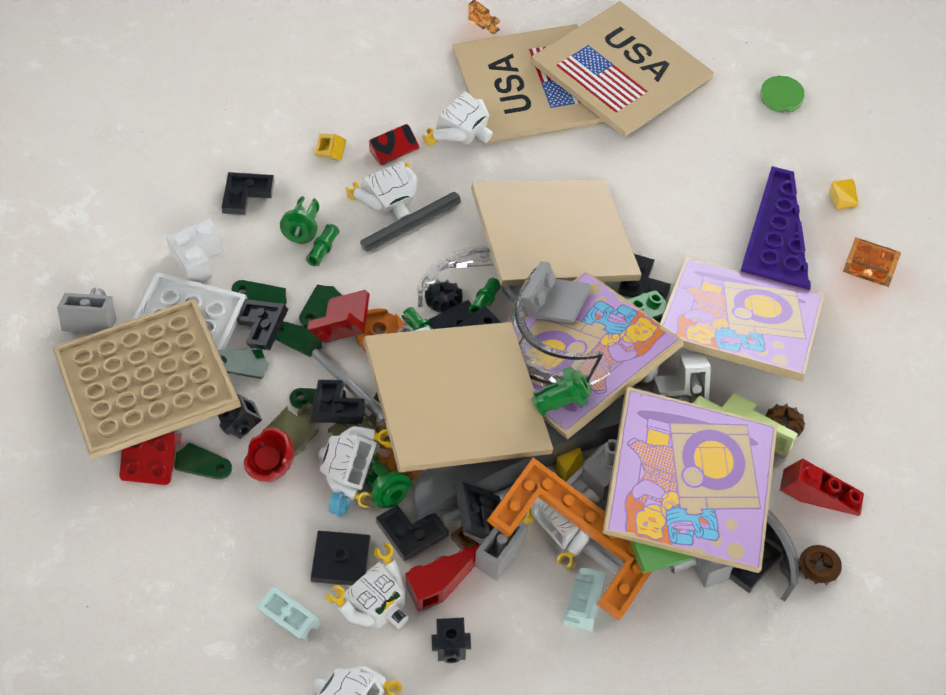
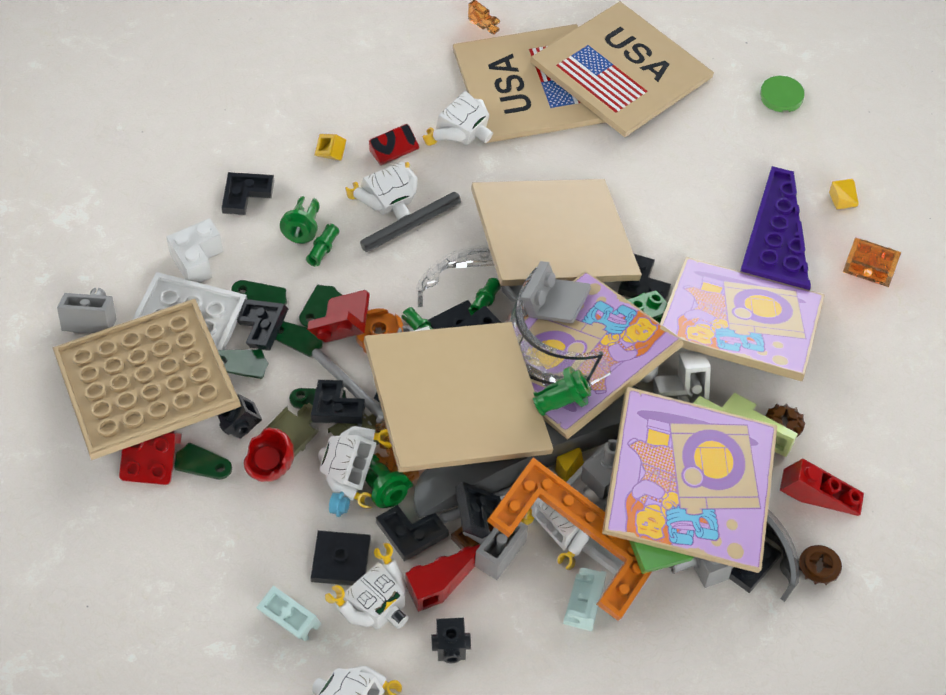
(437, 302): black gear -> none

